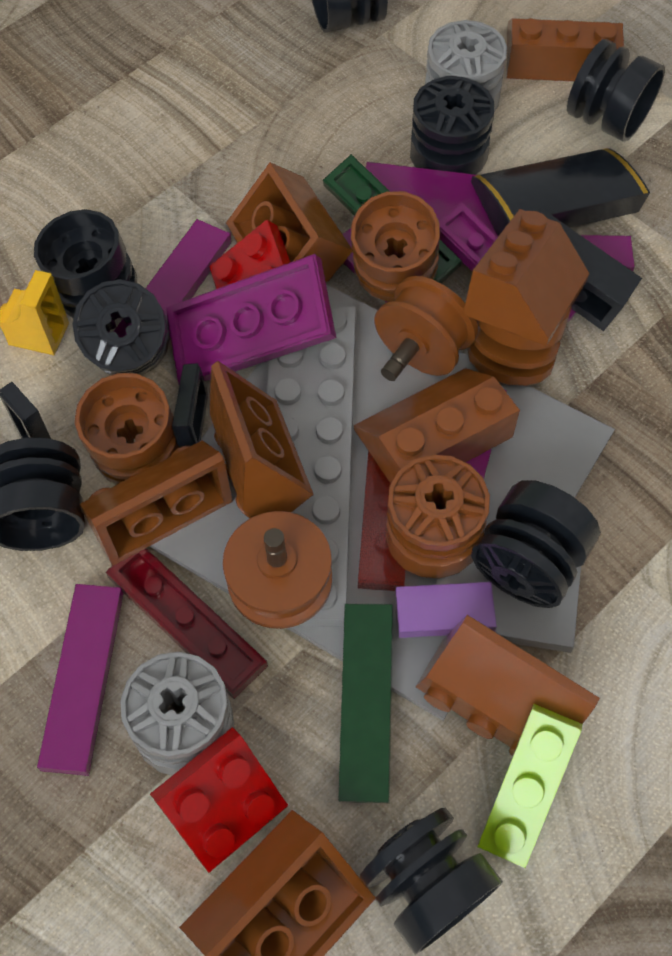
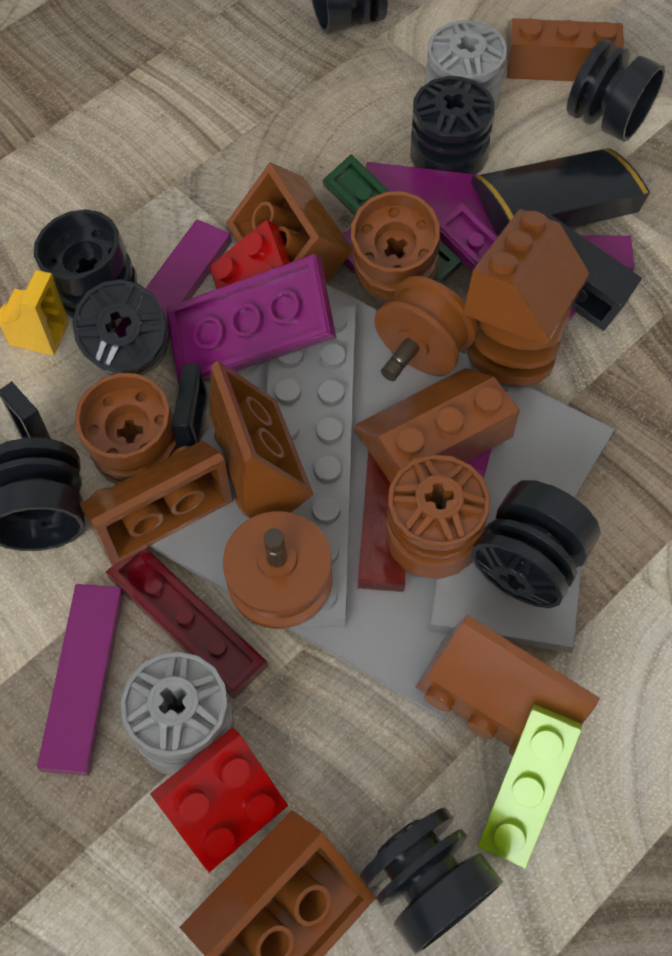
(366, 704): dark green tile -> none
(439, 608): medium lavender tile -> none

